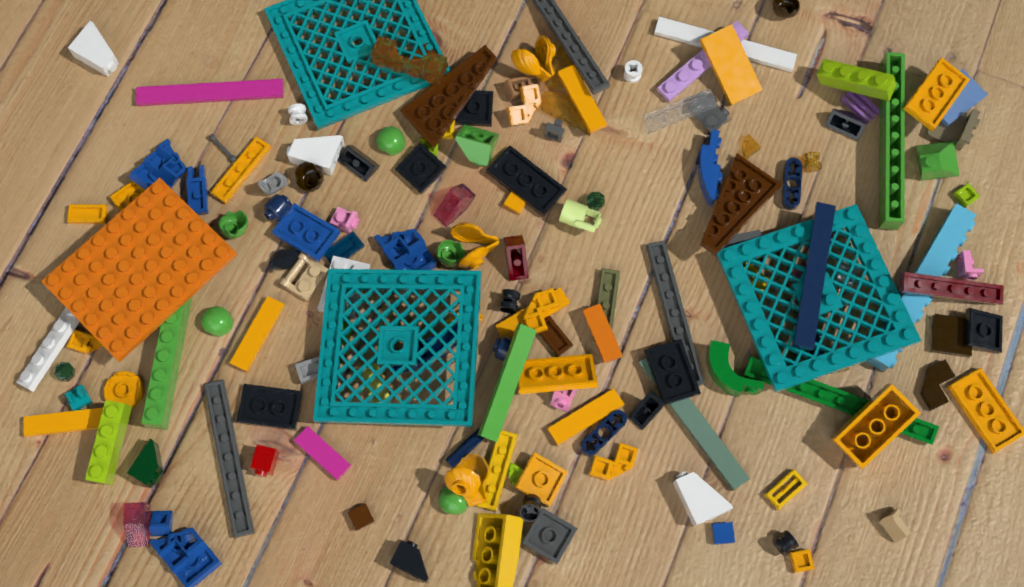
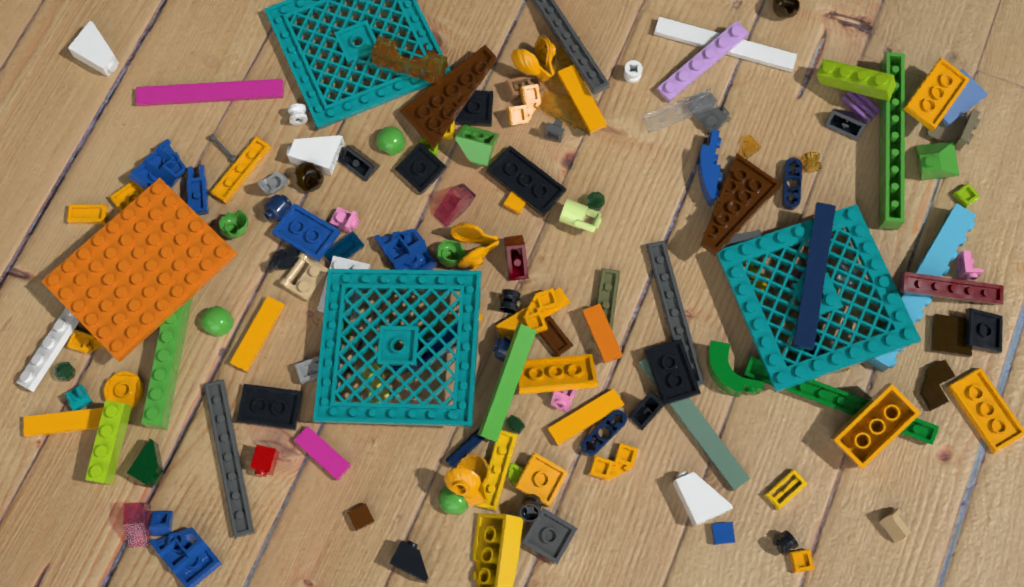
(515, 424): none -> clear green tile
(730, 64): light orange tile -> none

